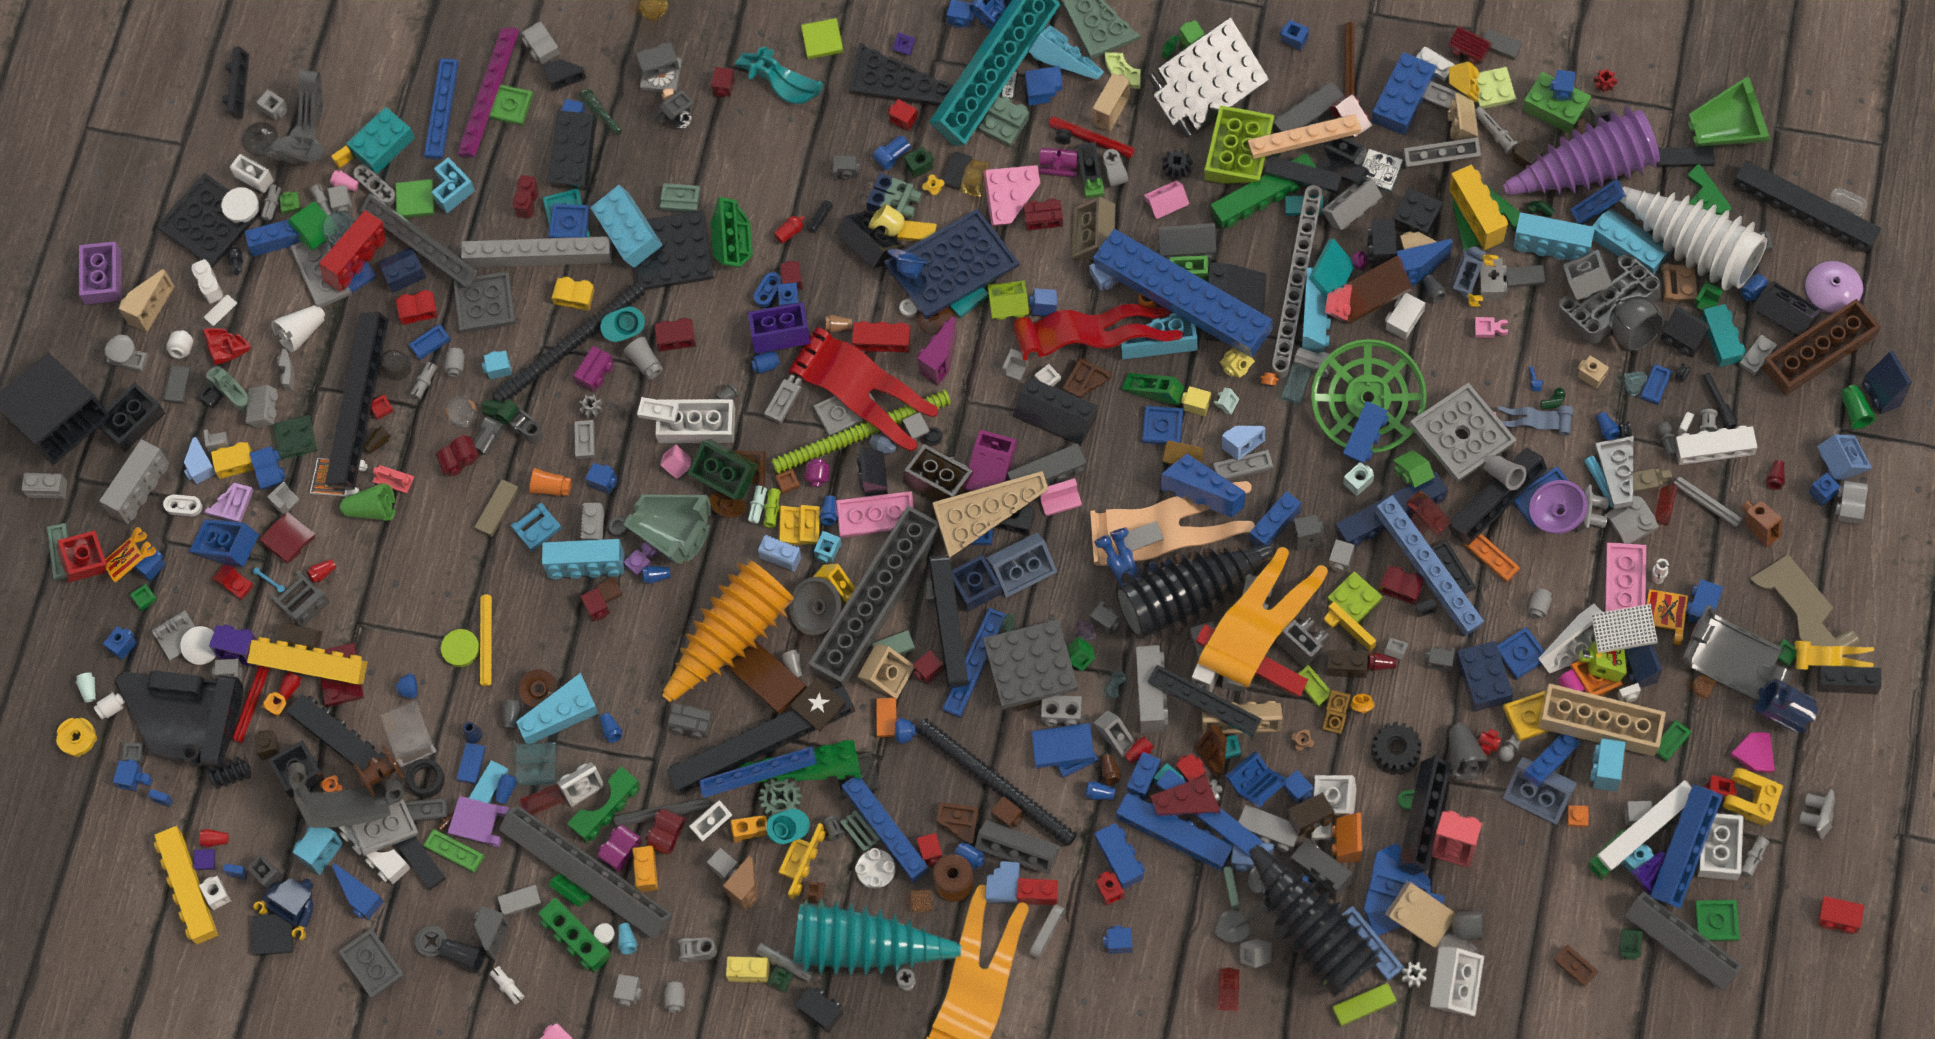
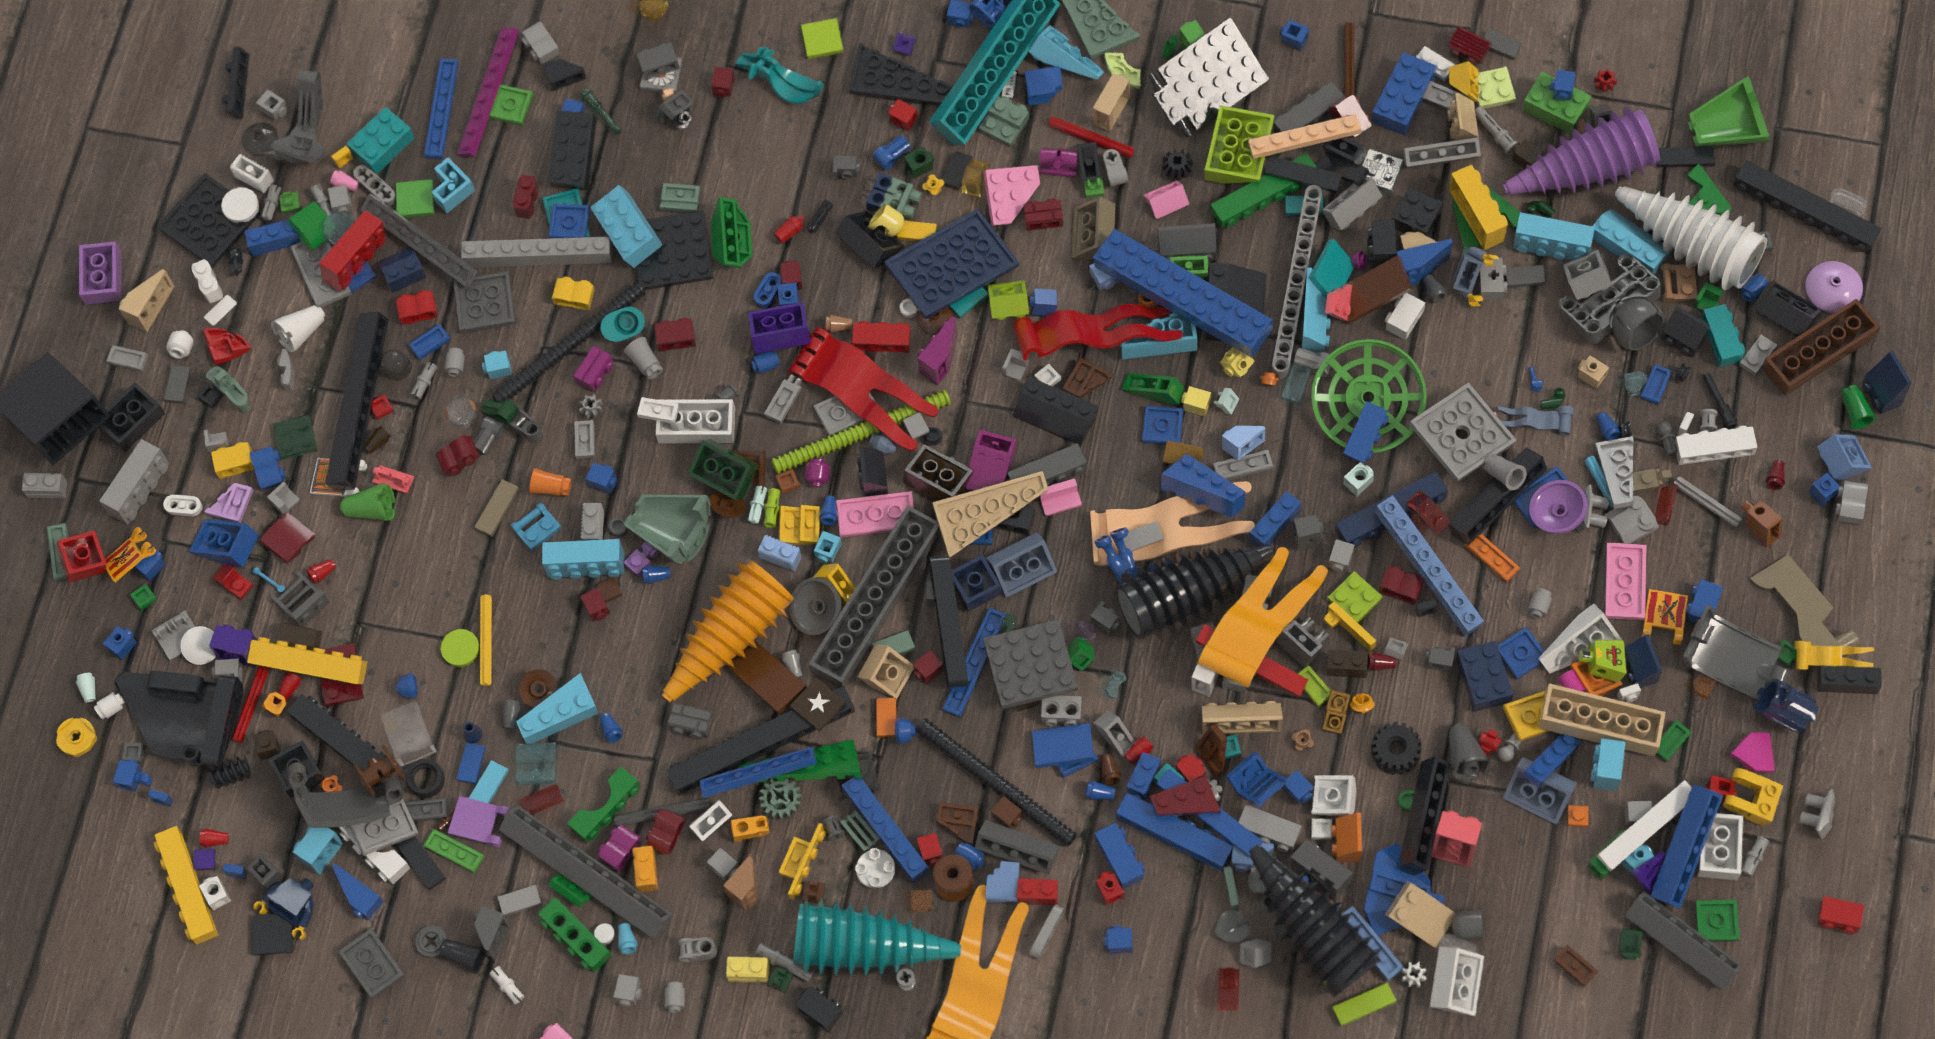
(120, 349): light grey hair -> none
(197, 463): light blue slope -> none
(261, 406): light grey brick -> none
(505, 787): blue cone -> none
(581, 783): white slope -> none
(676, 461): bright pink panel -> none
(787, 826): teal piece -> none
(907, 263): blue piece -> none
(1063, 136): black bush -> none
(1151, 699): light grey brick -> none
(1204, 700): black tile -> none
(1310, 814): dark brown brick -> none
(1413, 468): bright green brick -> none
(1454, 566): black tile -> none
(1486, 327): bright pink plate -> none
(1598, 202): blue tile -> none
(1624, 628): white tile -> none
(1660, 571): white pin -> none

